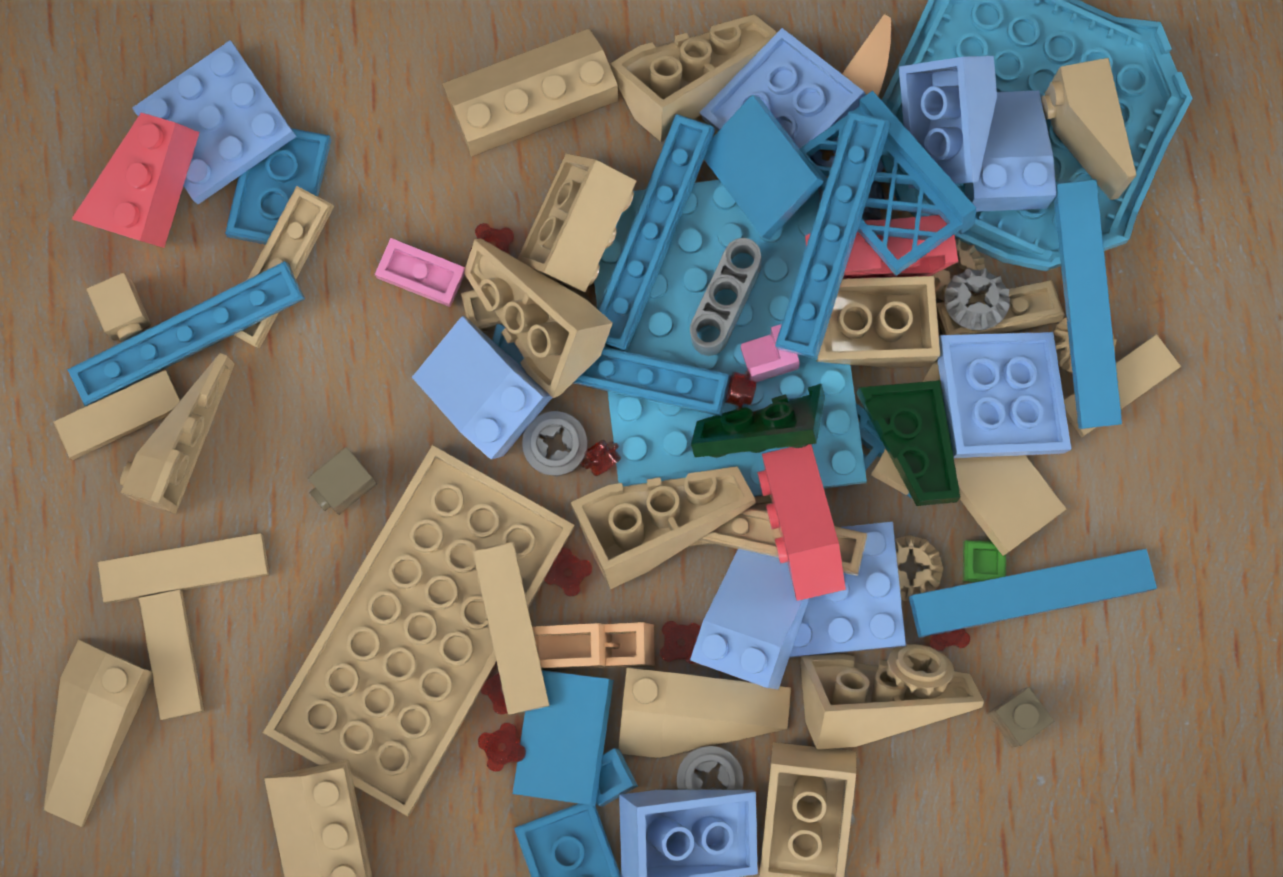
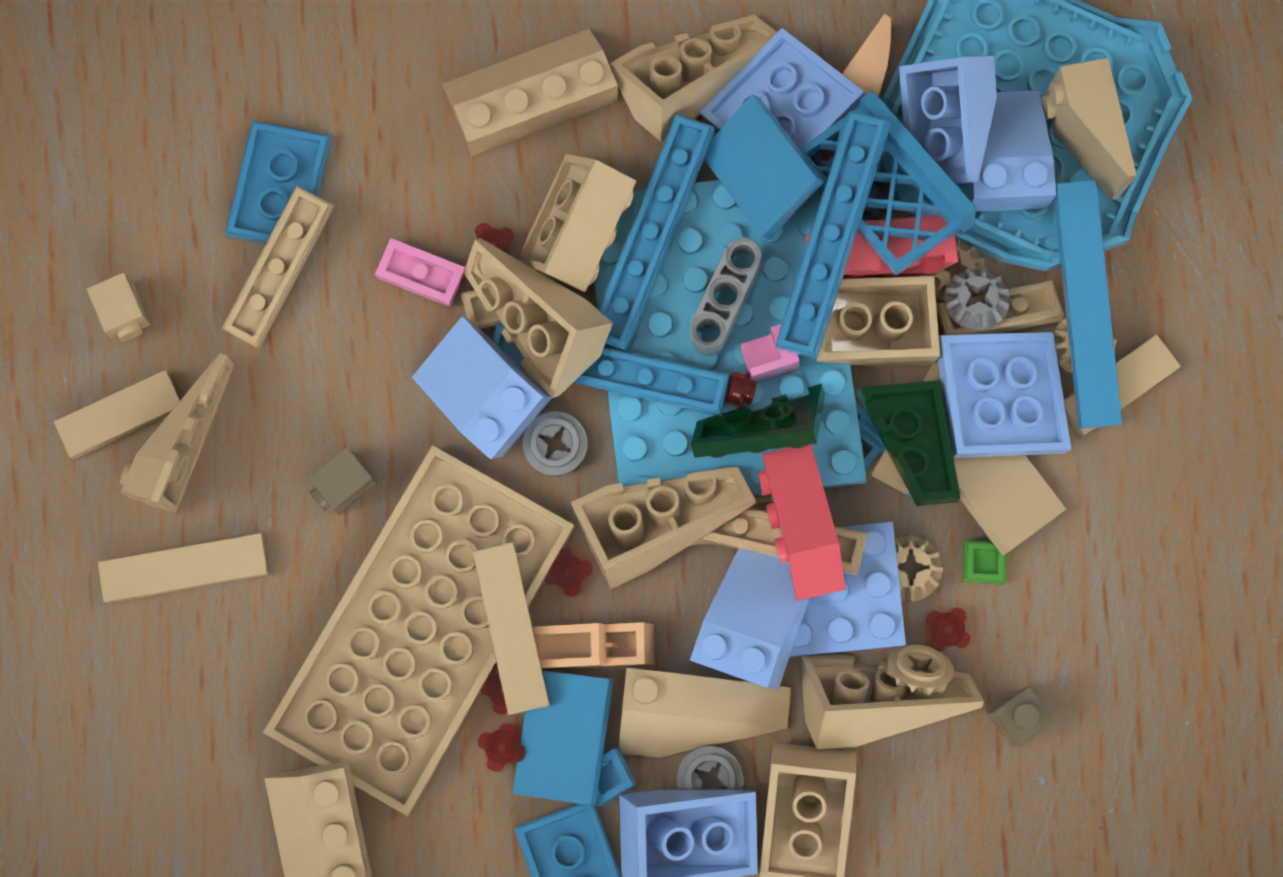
(91, 720): tan wedge -> none
(142, 181): coral wedge -> none
(171, 655): tan tile -> none
(186, 334): dark azure tile -> none
(231, 113): light blue plate -> none
(601, 457): clear red plate -> none
(672, 633): clear red plate -> none
(1032, 593): dark azure tile -> none

